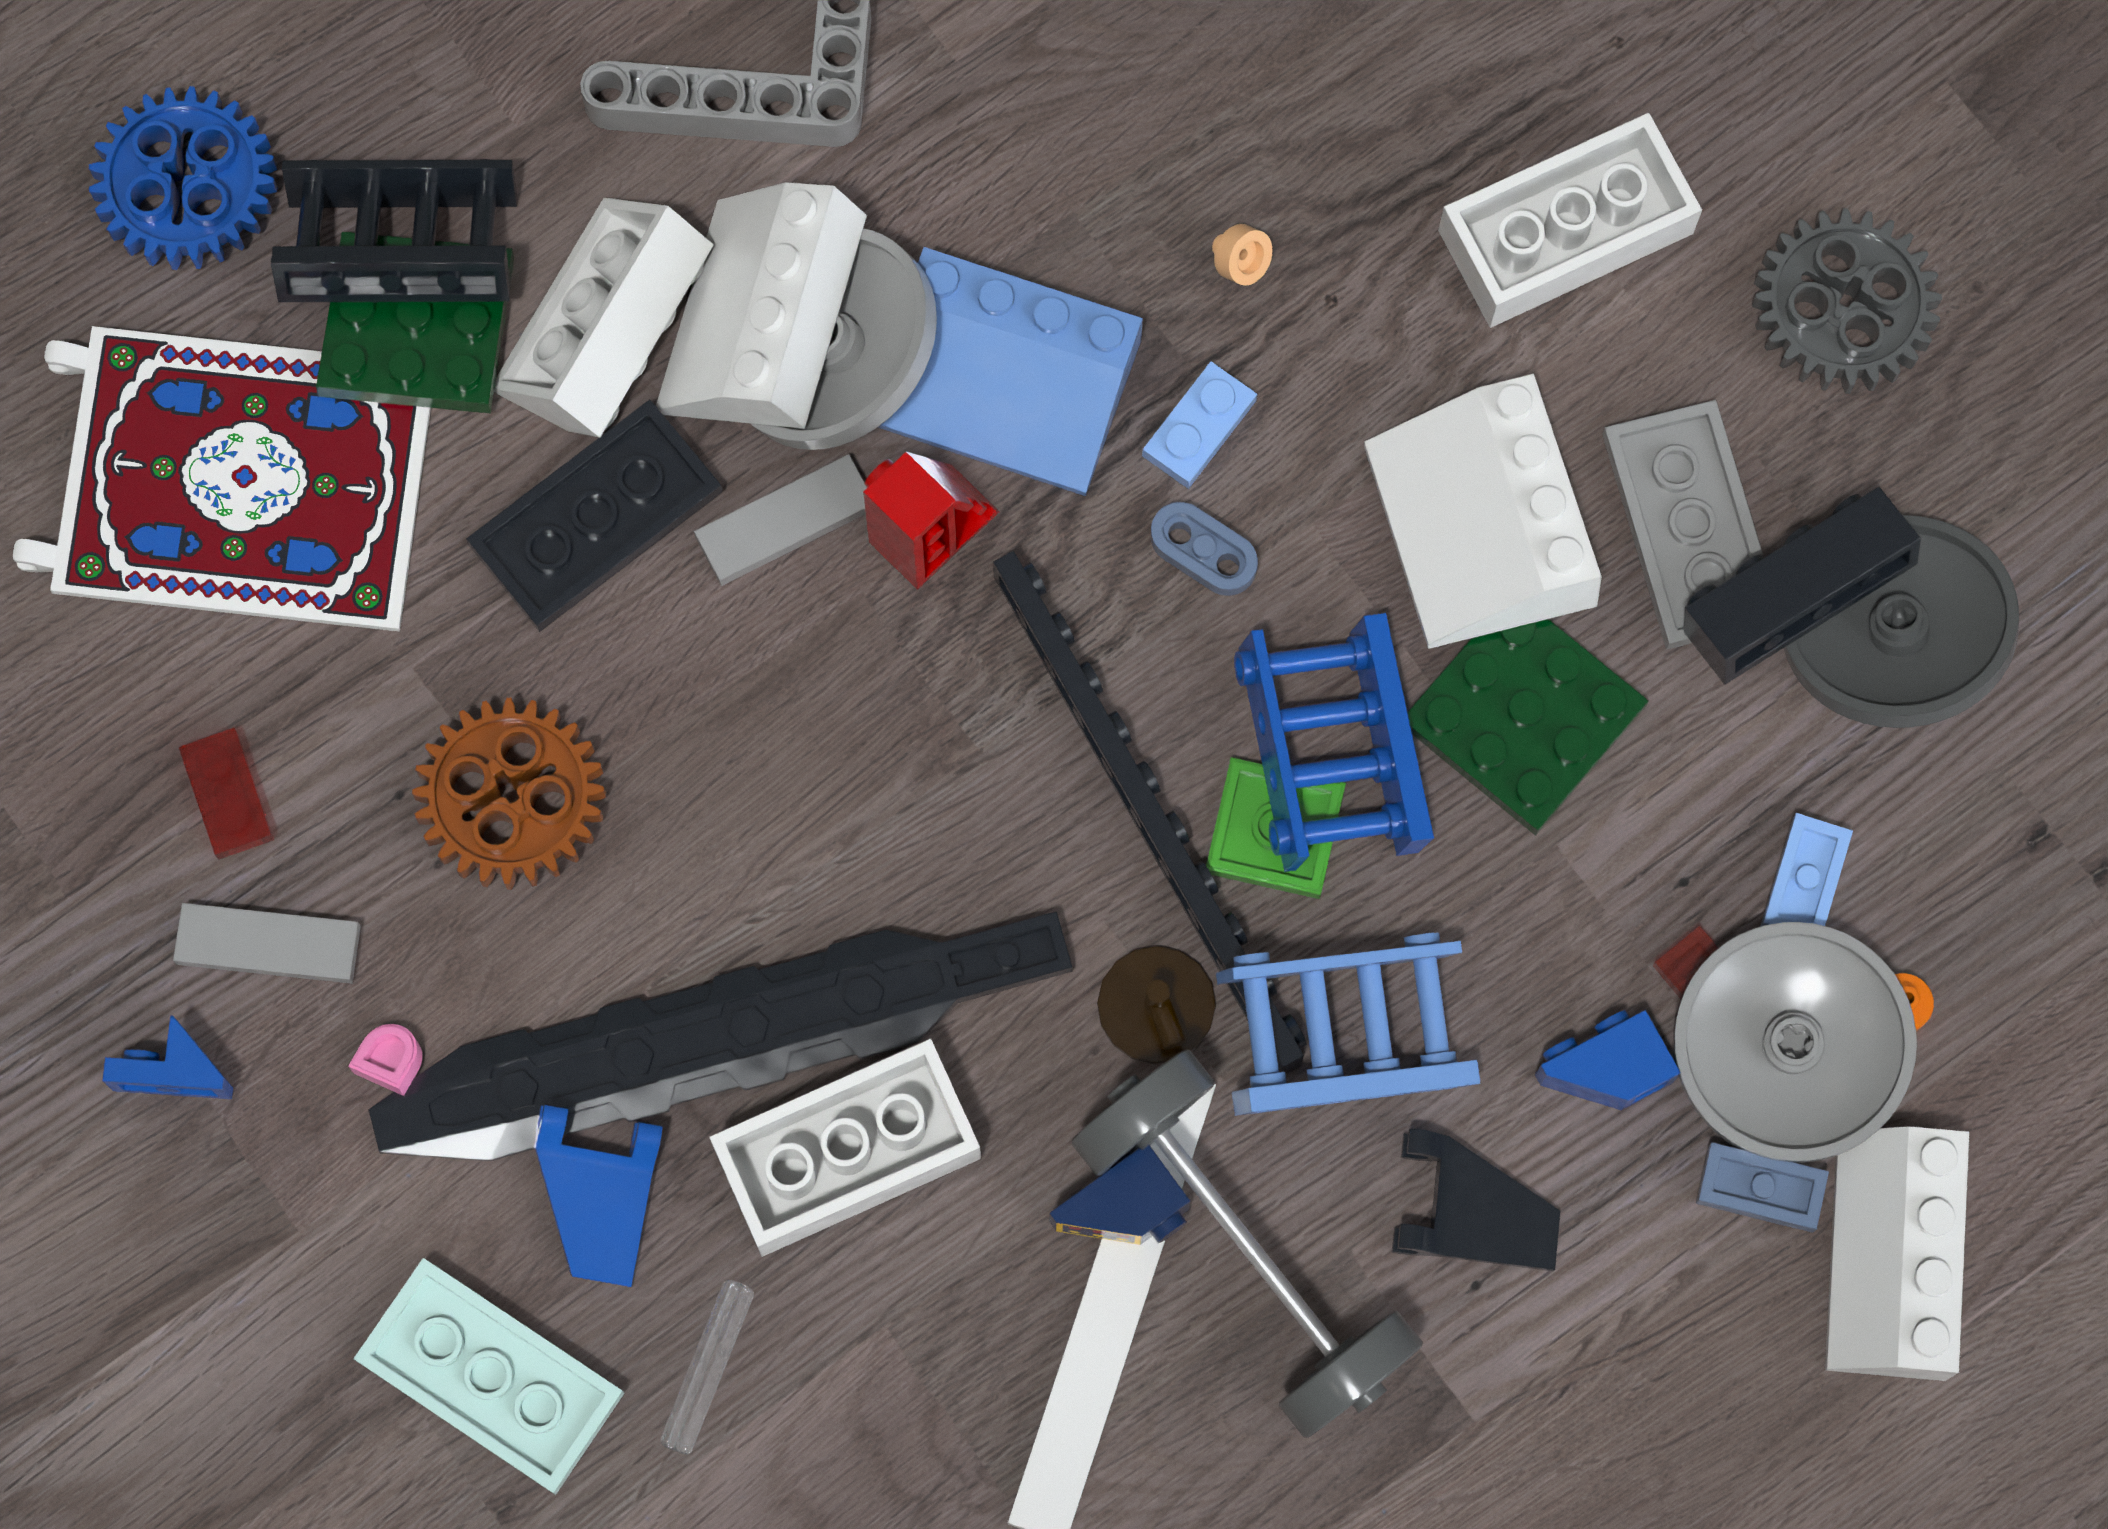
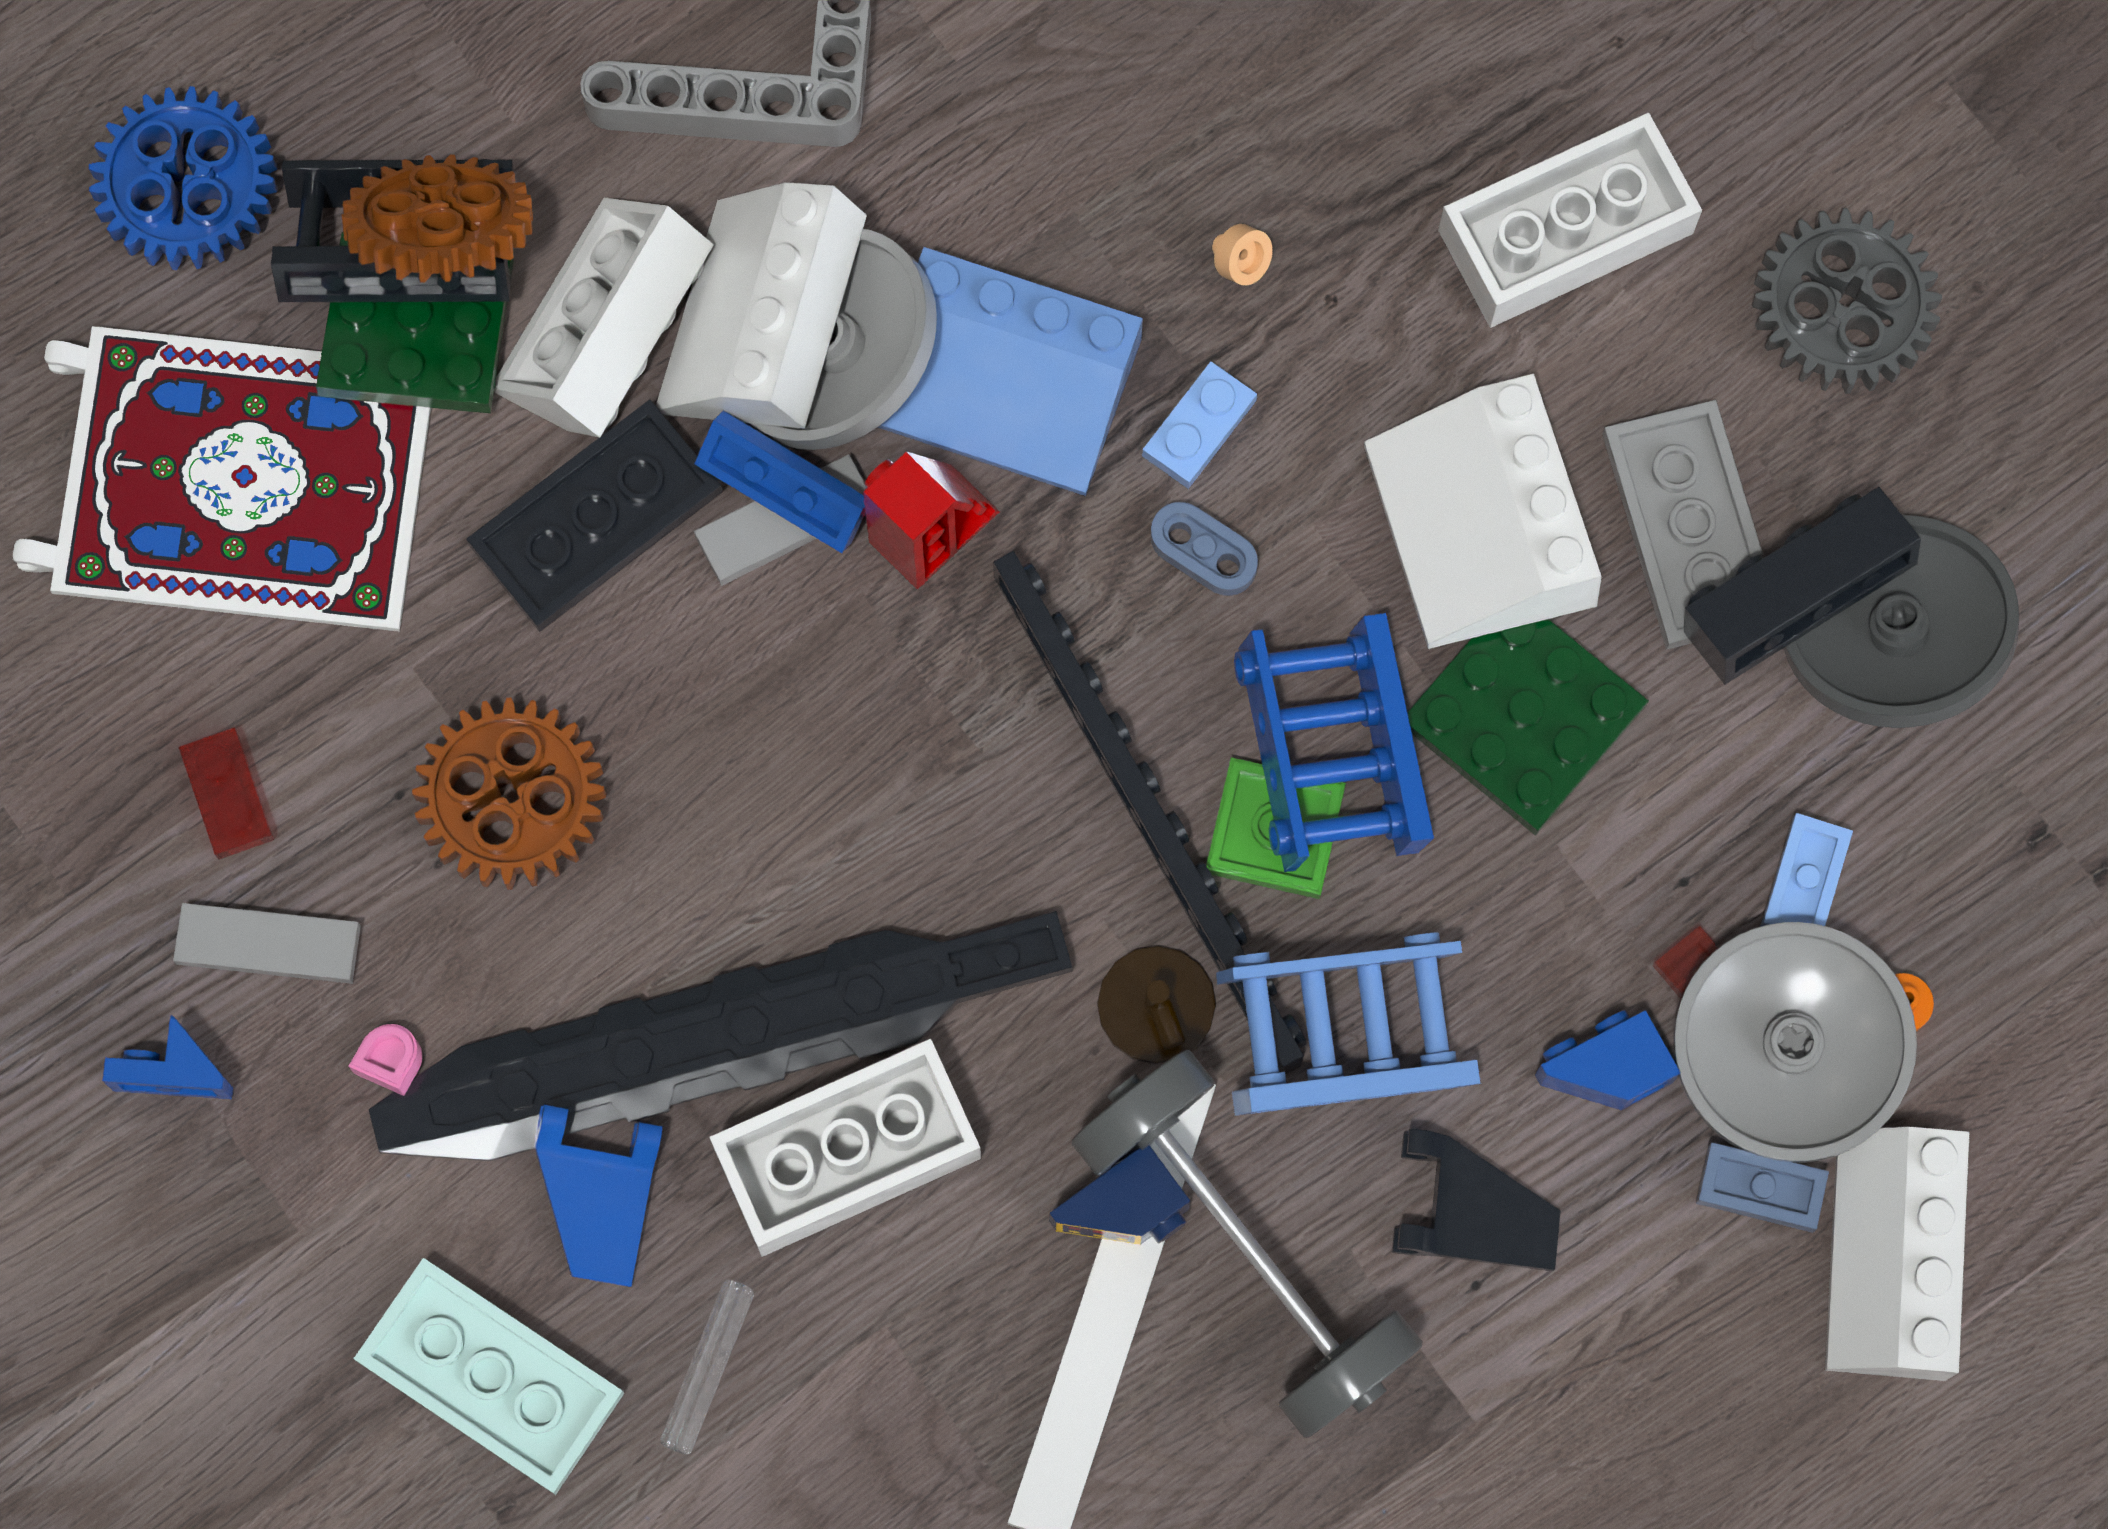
(437, 218): none -> dark orange gear
(782, 481): none -> blue plate

